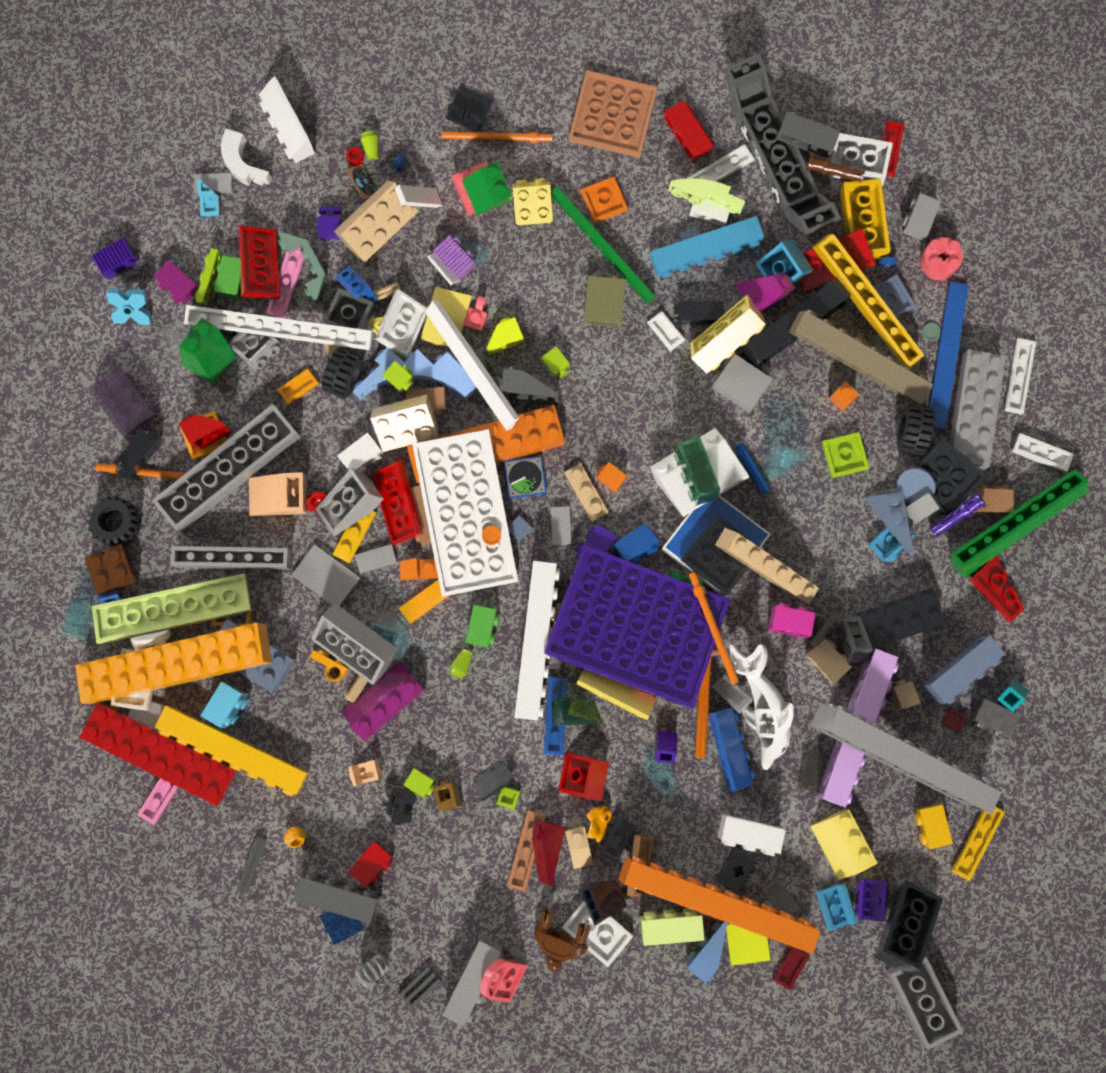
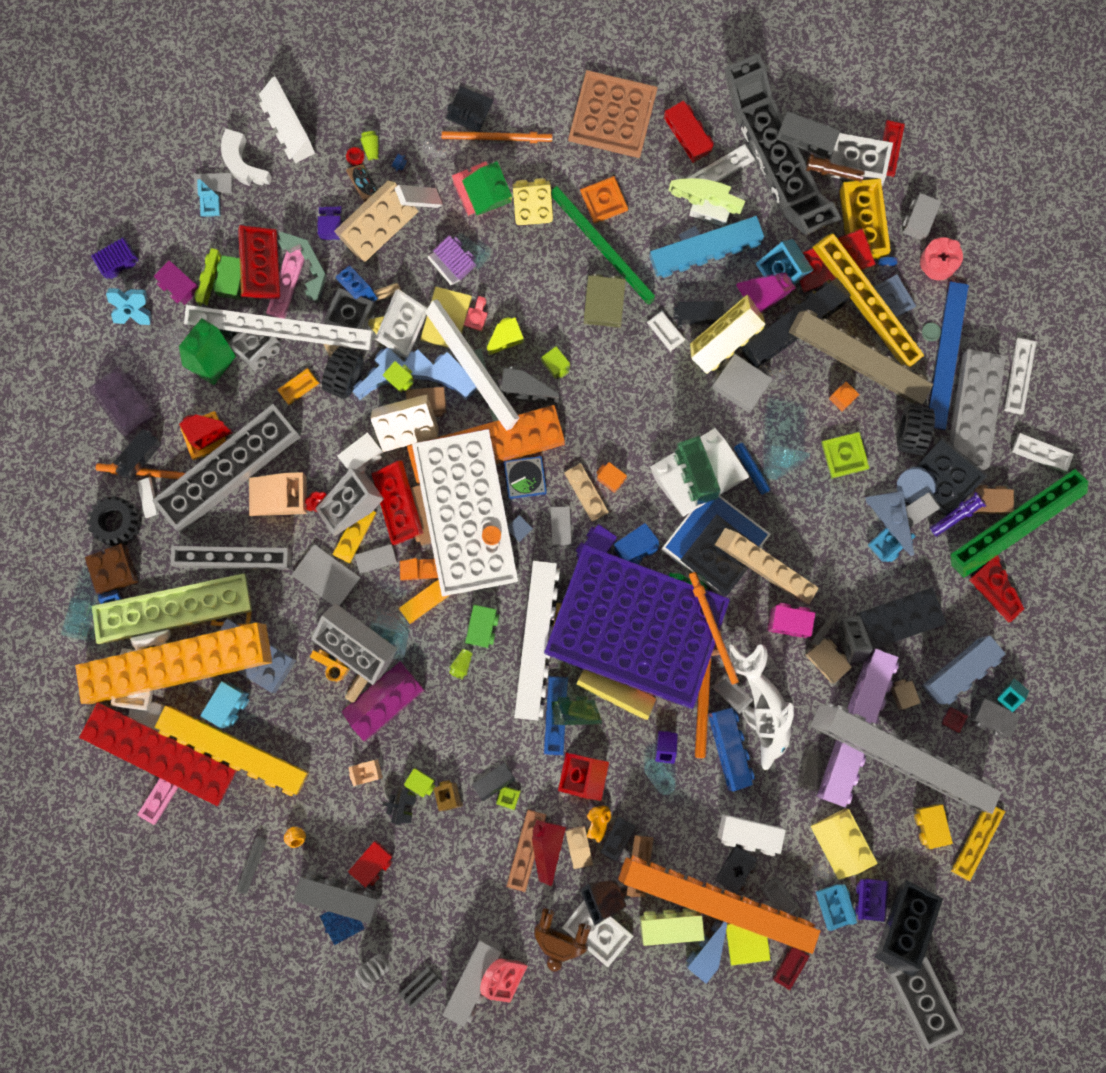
(147, 495): none -> white piece

